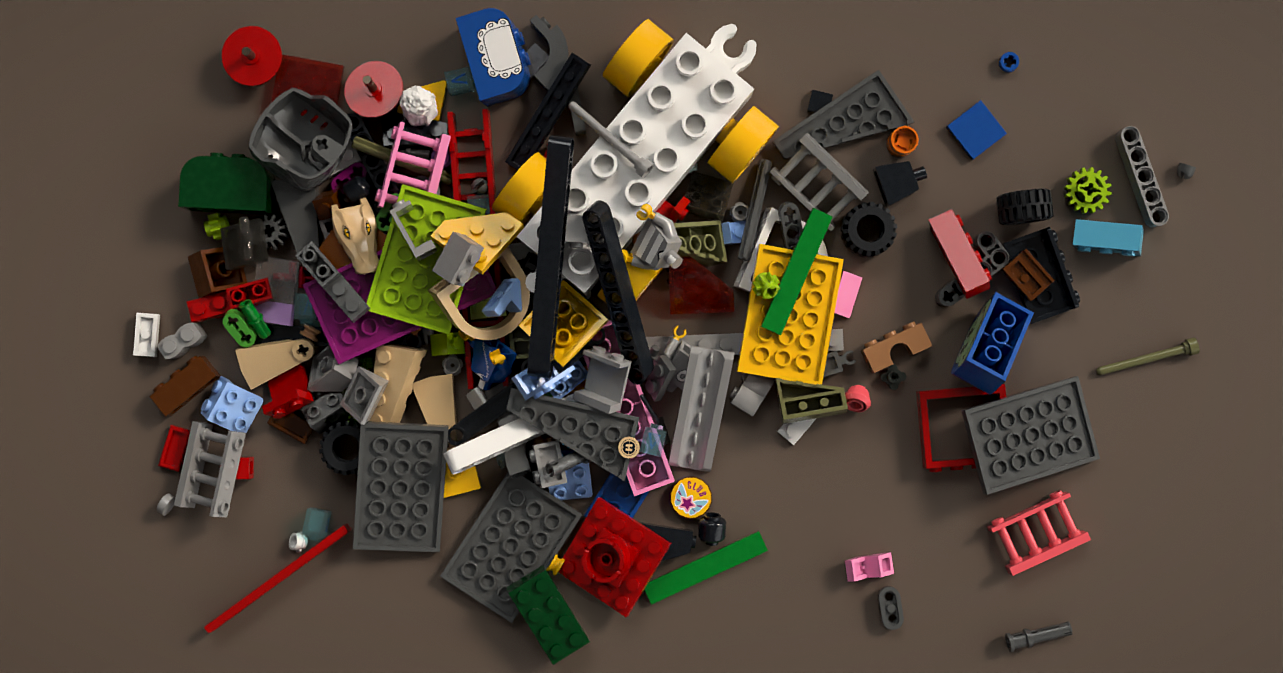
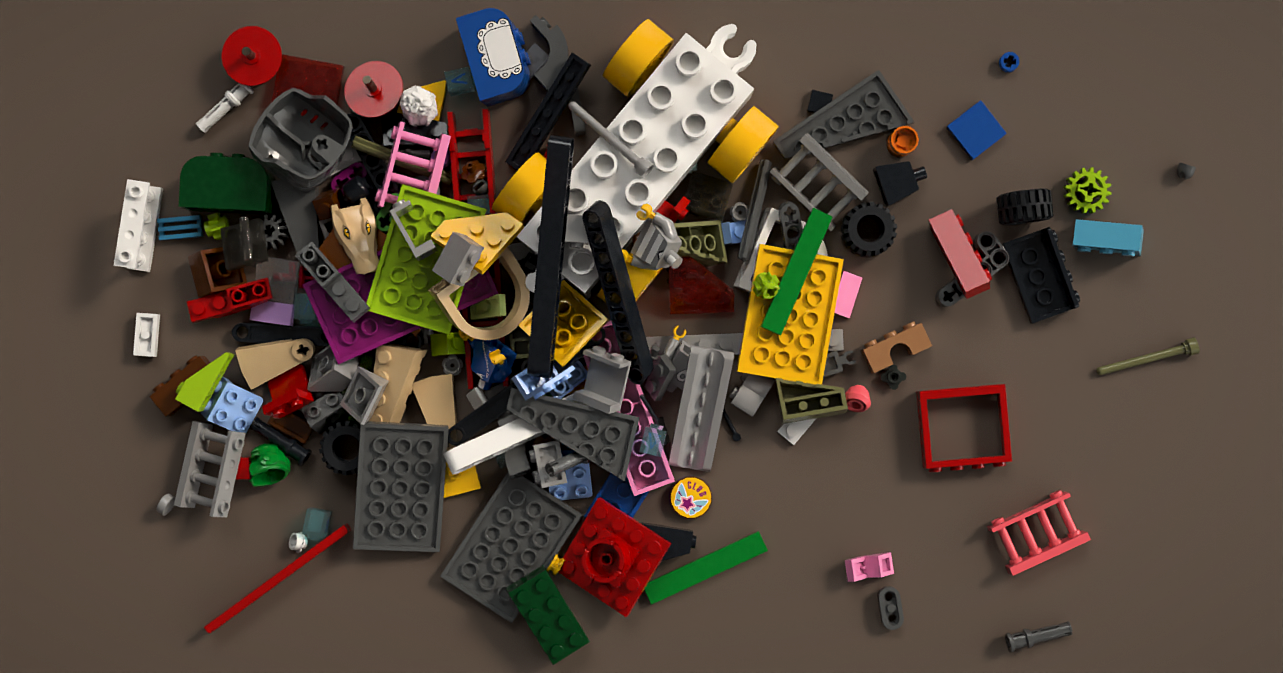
(138, 226): none -> white fence
(161, 229): none -> dark azure tile
(174, 448): red tile -> none
(186, 337): light grey brick -> none
(200, 387): none -> lime slope
(231, 99): none -> white pin
(238, 328): bright green beam -> none
(255, 318): green axle -> none
(268, 465): none -> green helmet
(288, 446): none -> black pin
(310, 332): medium nougat bush -> none
(473, 171): none -> reddish brown plant
(505, 298): light blue slope -> none
(628, 447): tan tile -> none
(712, 528): black head -> none
(736, 436): none -> black hinge
(992, 343): blue brick -> none
(1027, 275): reddish brown plate -> none
(1030, 435): dark grey plate -> none
(1142, 165): light grey beam -> none

